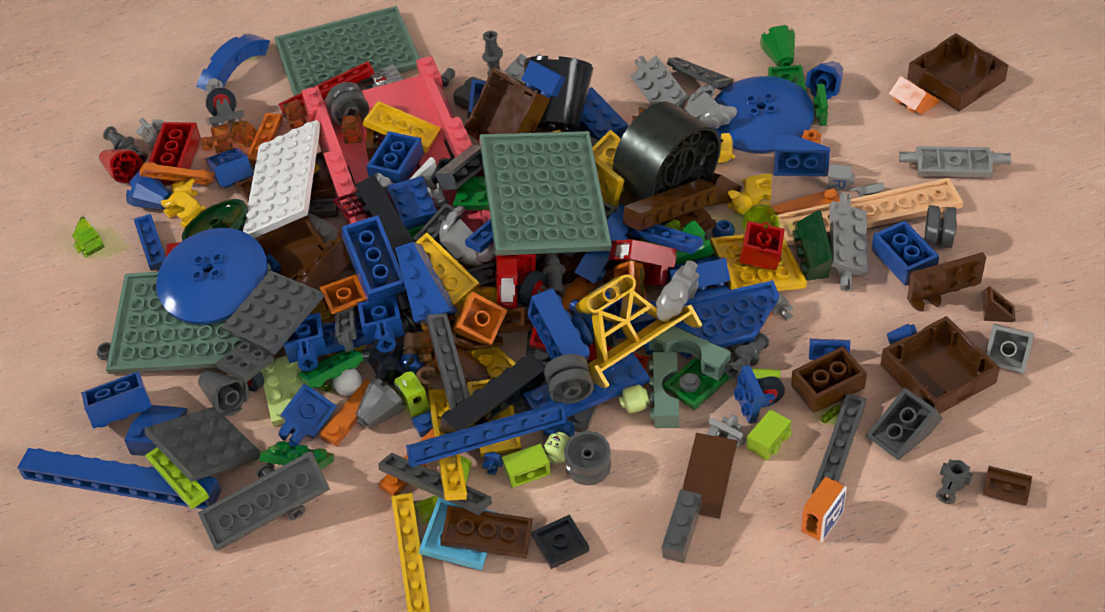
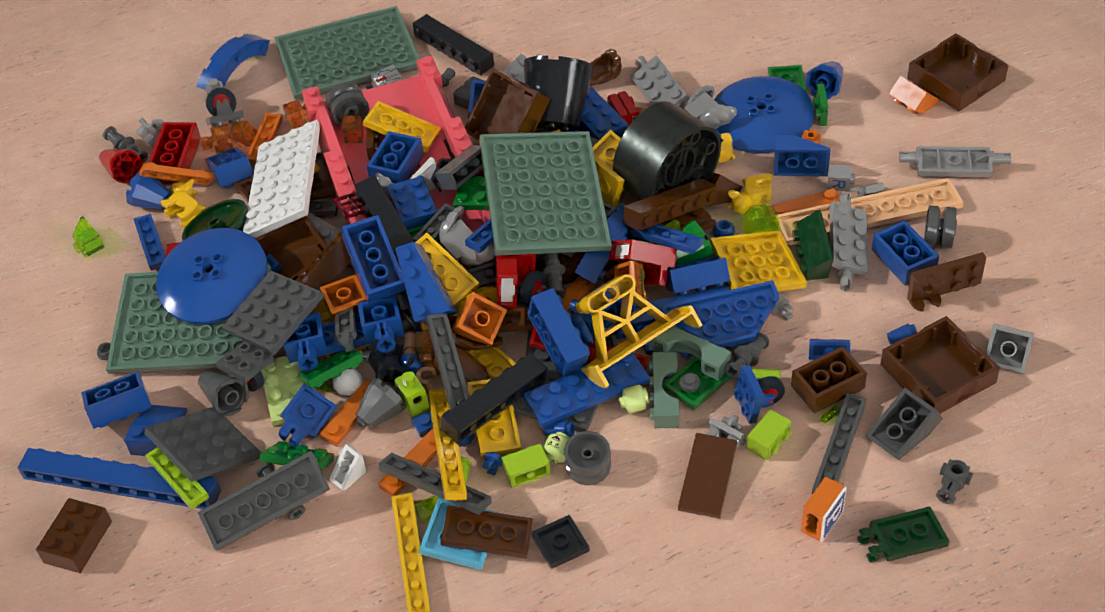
(74, 535): none -> reddish brown brick
(348, 468): none -> white slope
(353, 75): red plate -> none
(440, 198): light grey plate -> none
(453, 44): none -> black brick
(485, 434): blue tile -> none
(493, 52): dark grey piece -> none
(543, 78): blue brick -> none
(568, 379): dark grey wheel -> none
(606, 67): none -> reddish brown hair
(623, 105): none -> red brick
(678, 292): light grey torso -> none
(682, 526): dark grey brick -> none
(706, 75): dark grey wing -> none
(762, 245): red brick -> none
(779, 45): green cone -> none
(903, 535): none -> dark green tile
(996, 307): reddish brown slope -> none
(1007, 485): reddish brown plate -> none

